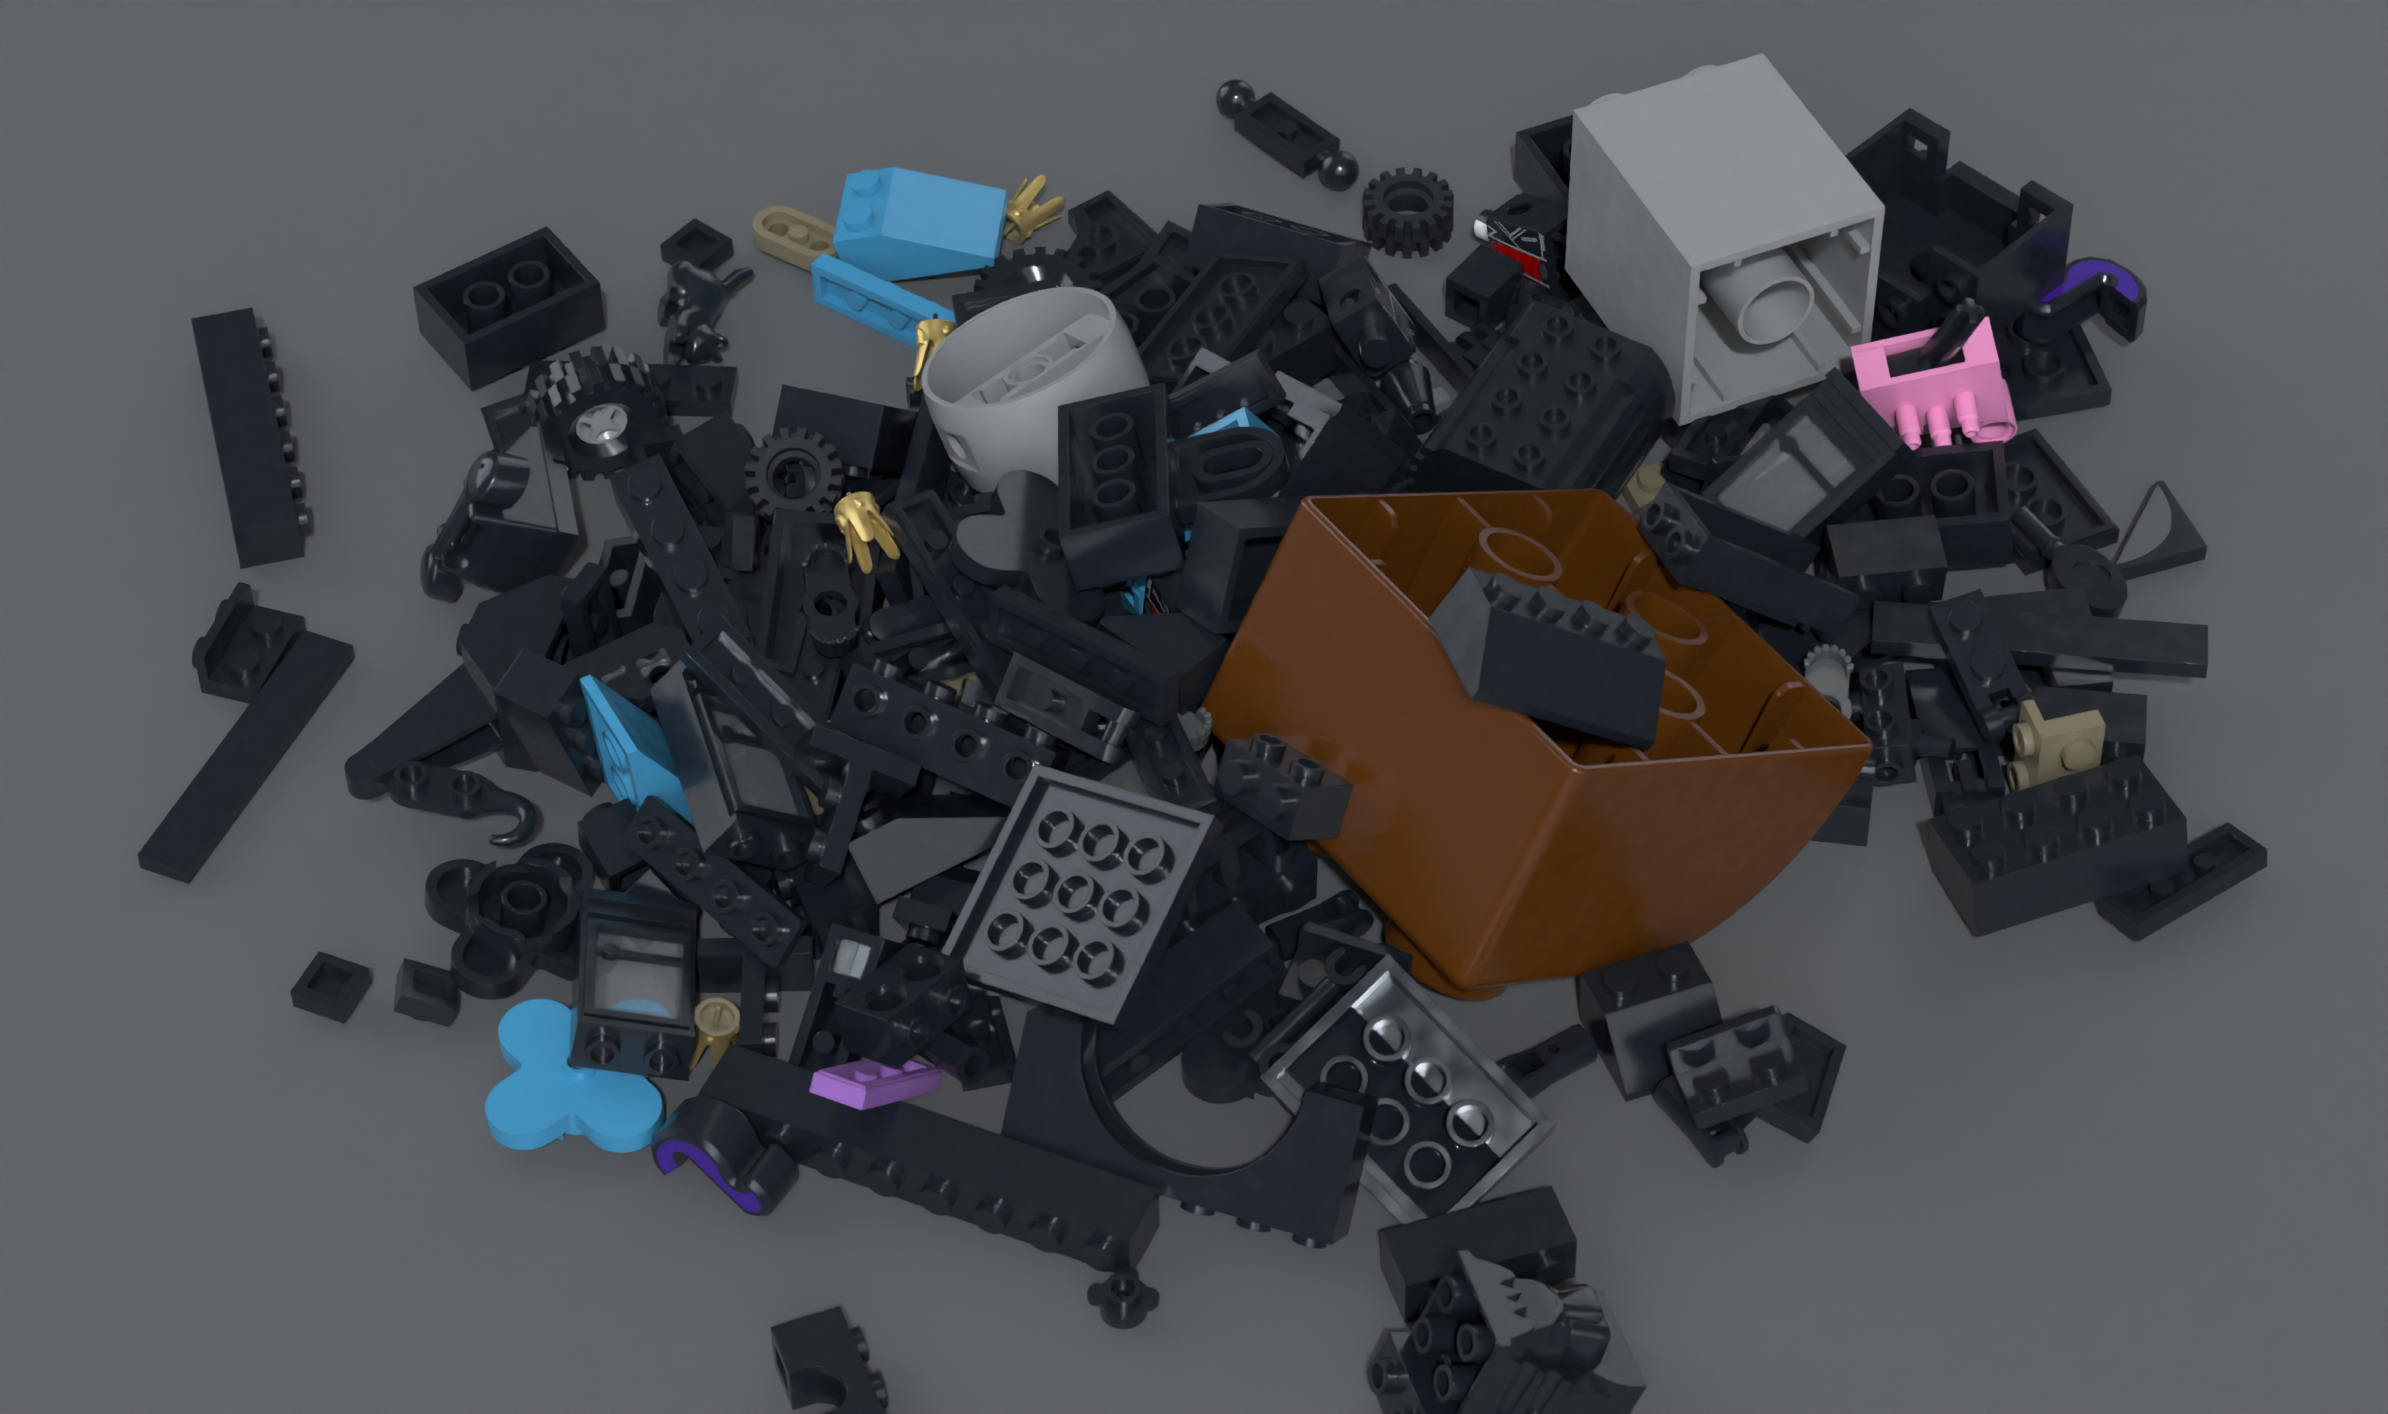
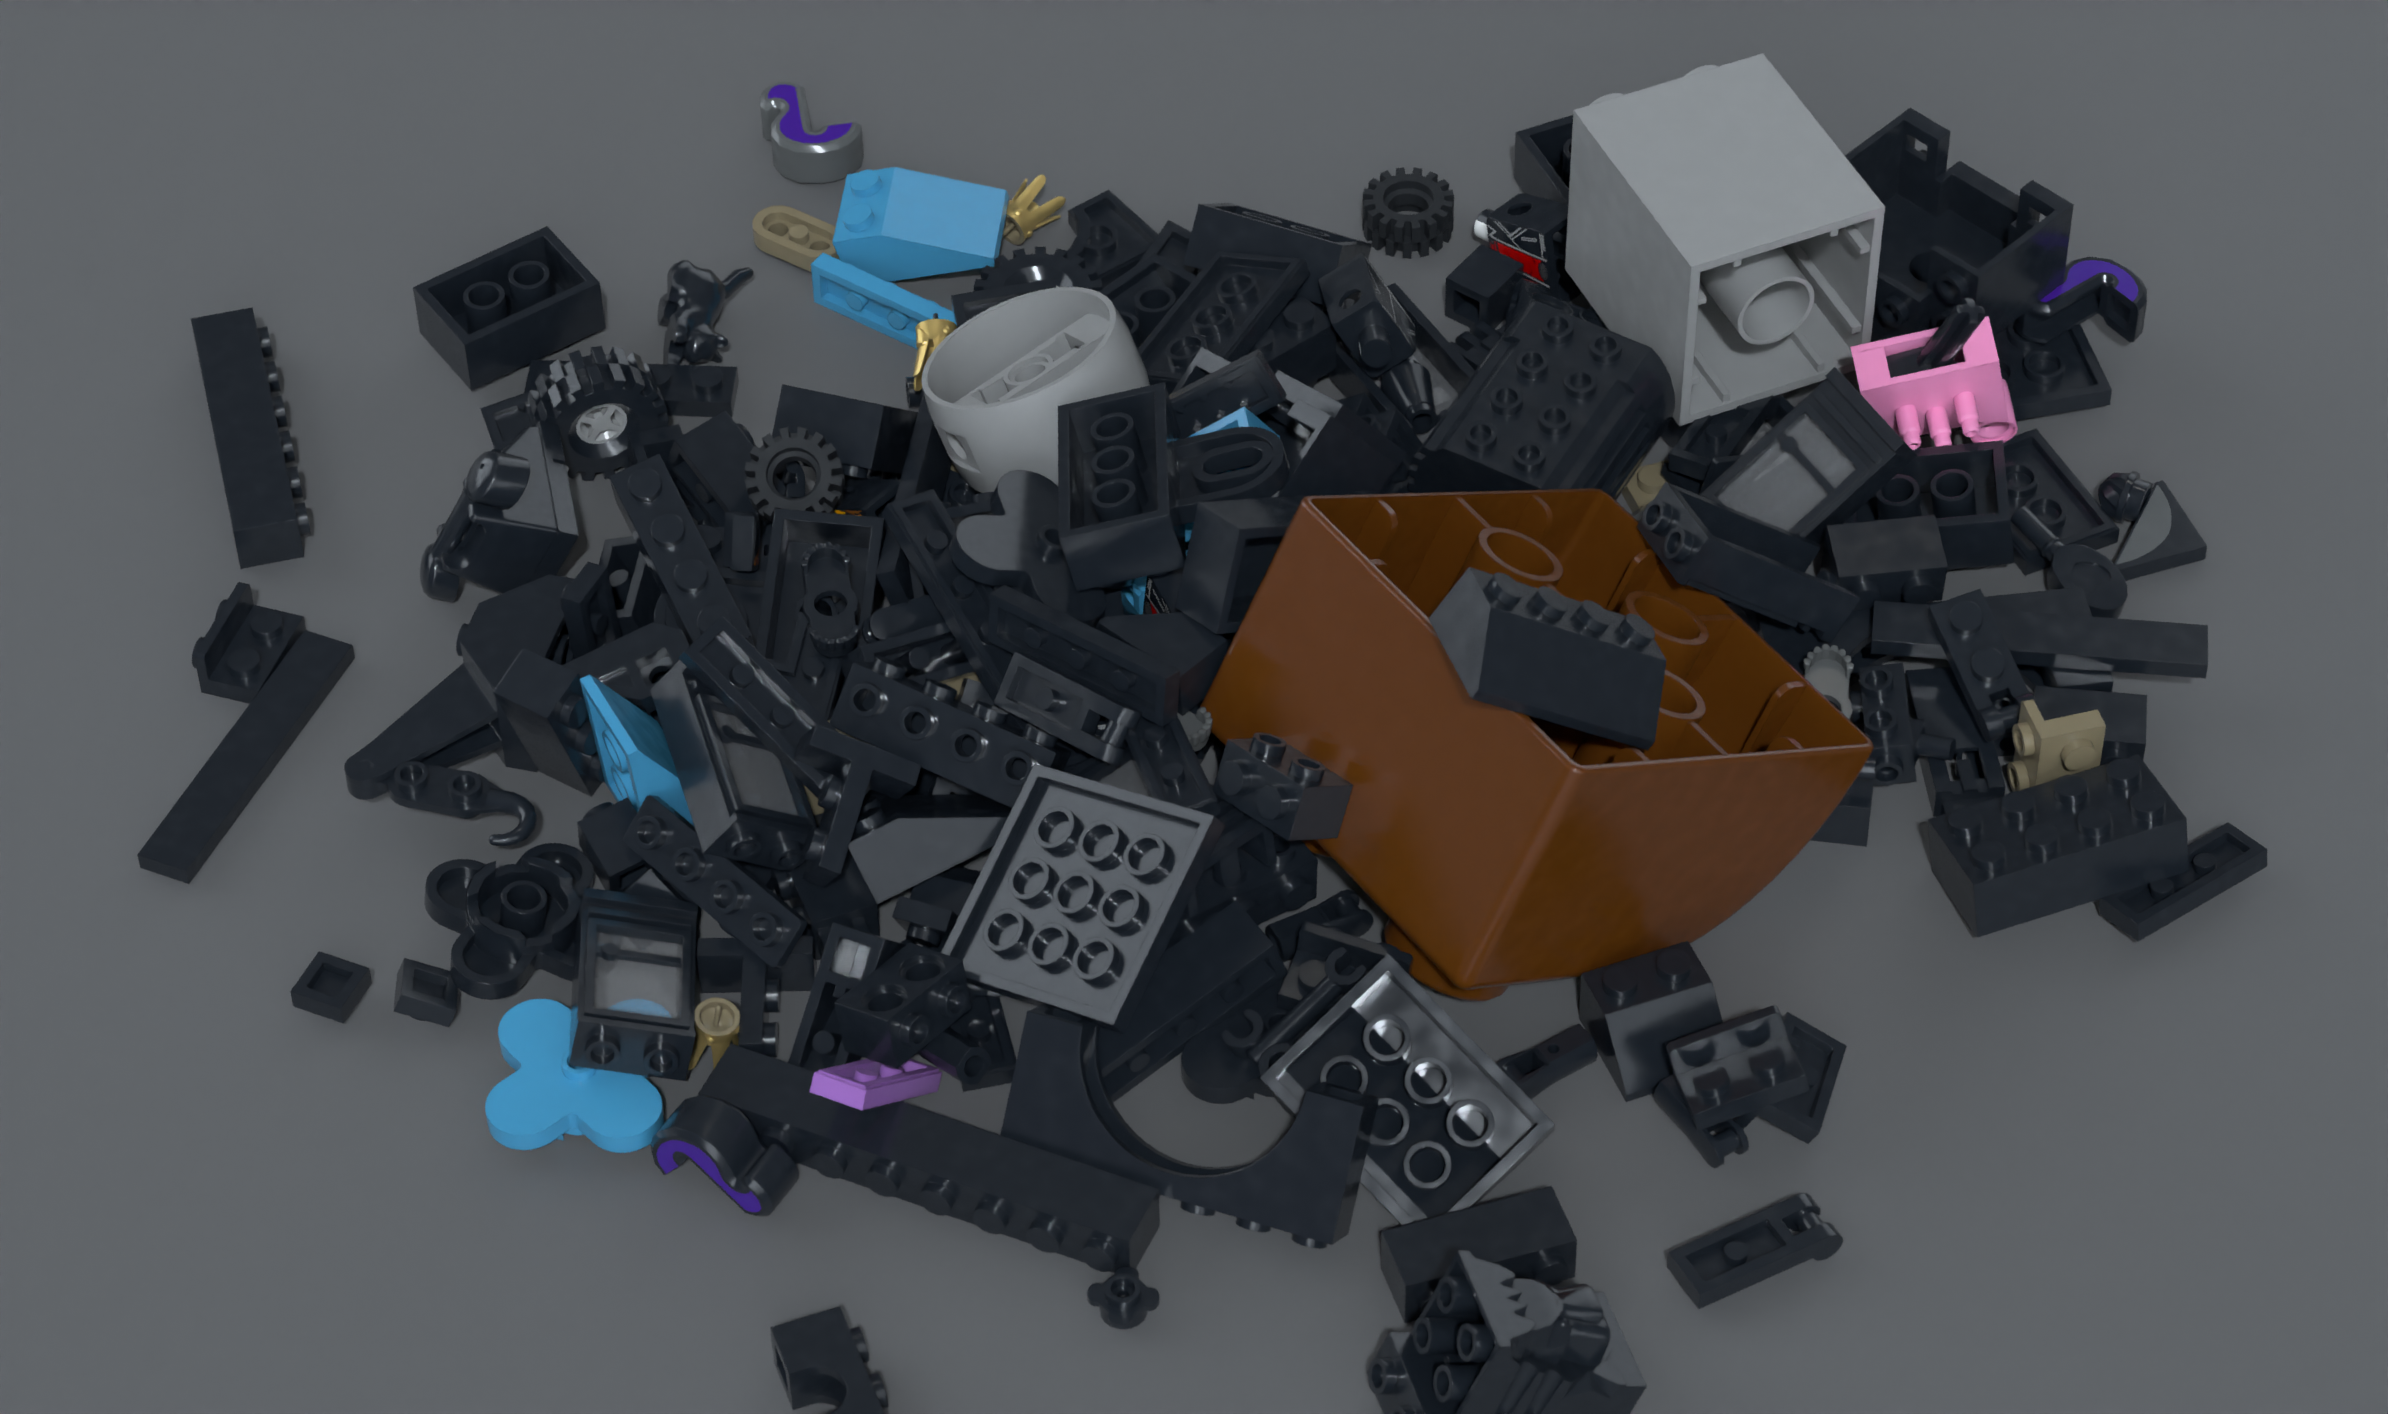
(698, 244): black plate -> none
(799, 151): none -> dark grey animal
(861, 523): pearl gold piece -> none
(1287, 134): black plate -> none
(1753, 1250): none -> black plate
(2124, 495): none -> black plate

